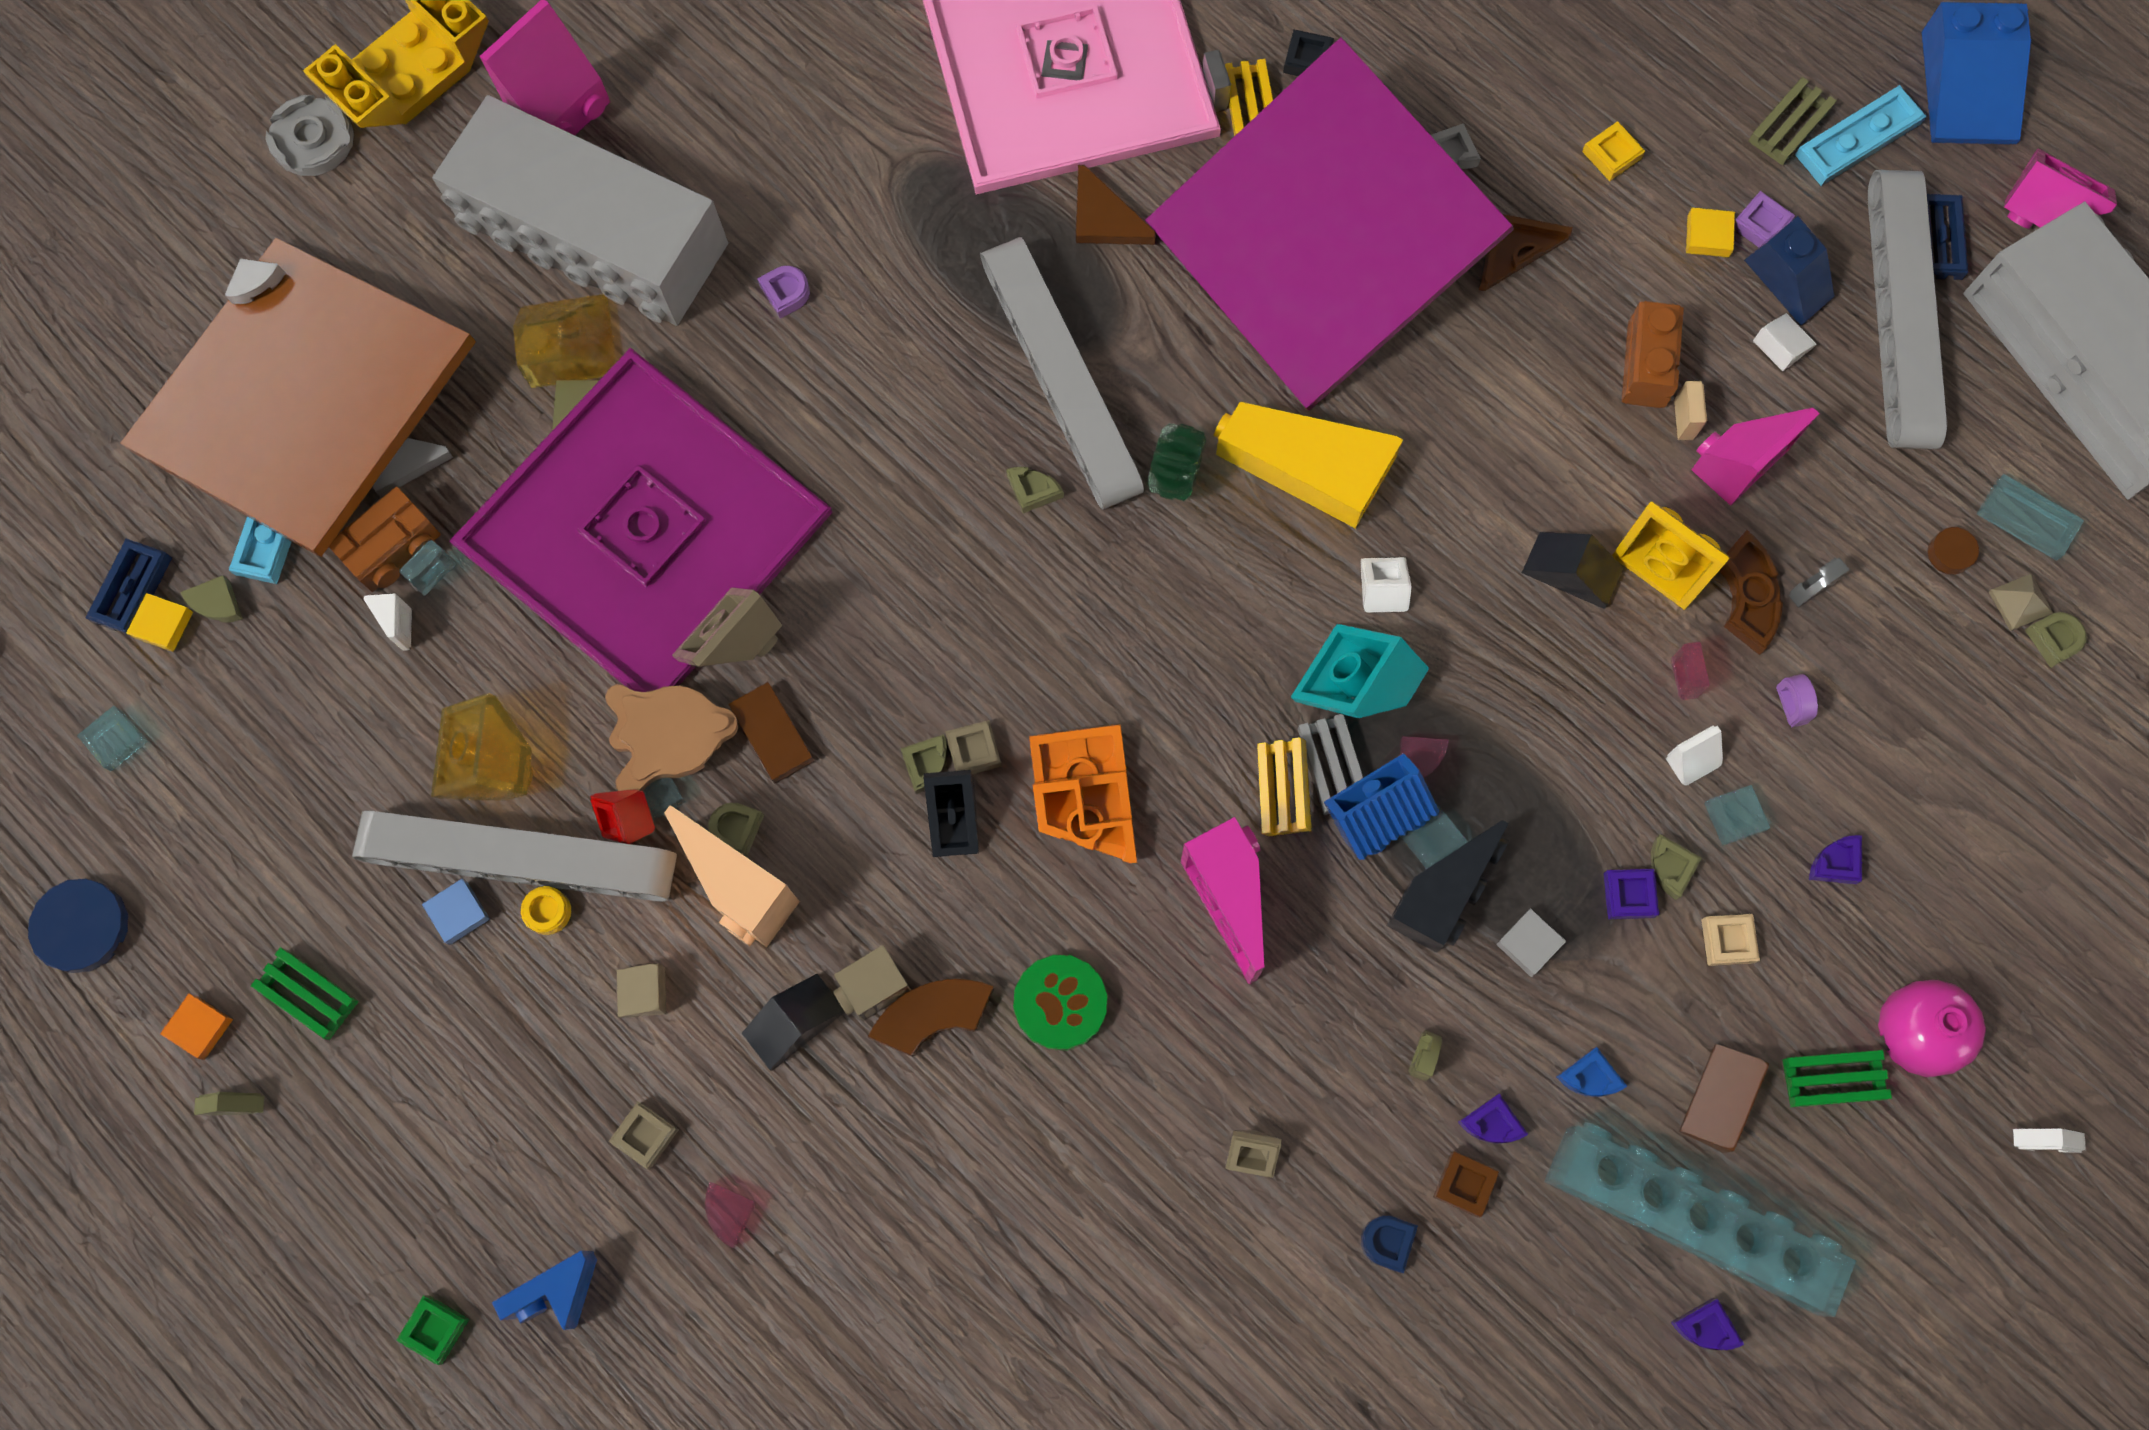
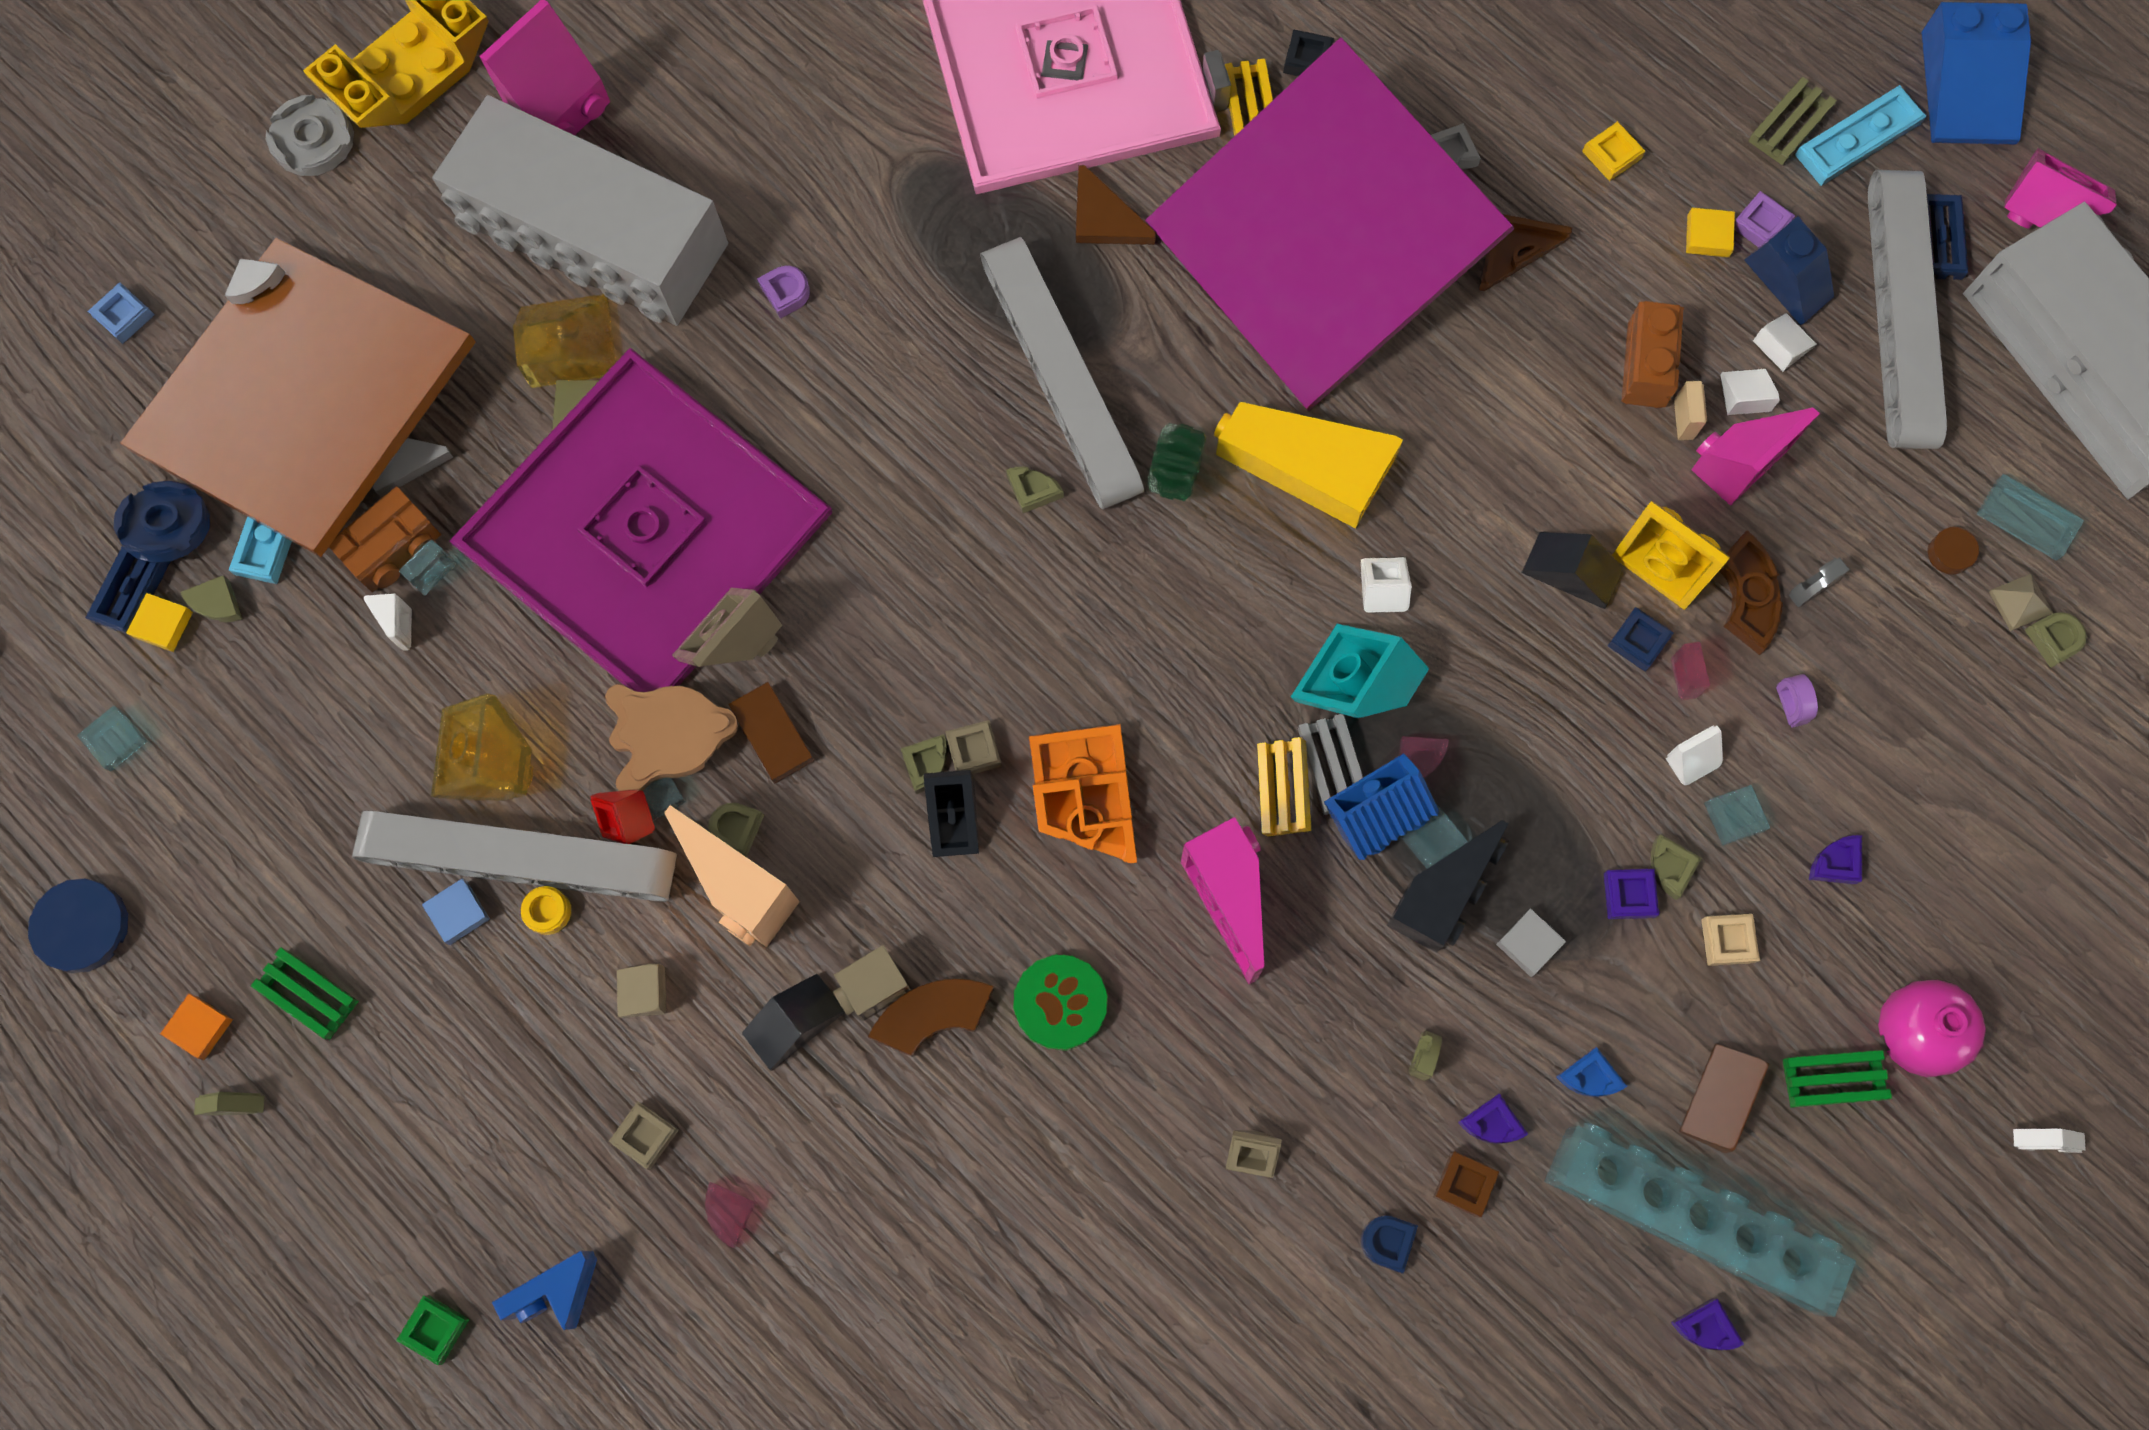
(121, 313): none -> medium blue tile
(162, 521): none -> dark blue tile
(1640, 639): none -> dark blue tile
(1749, 391): none -> white slope

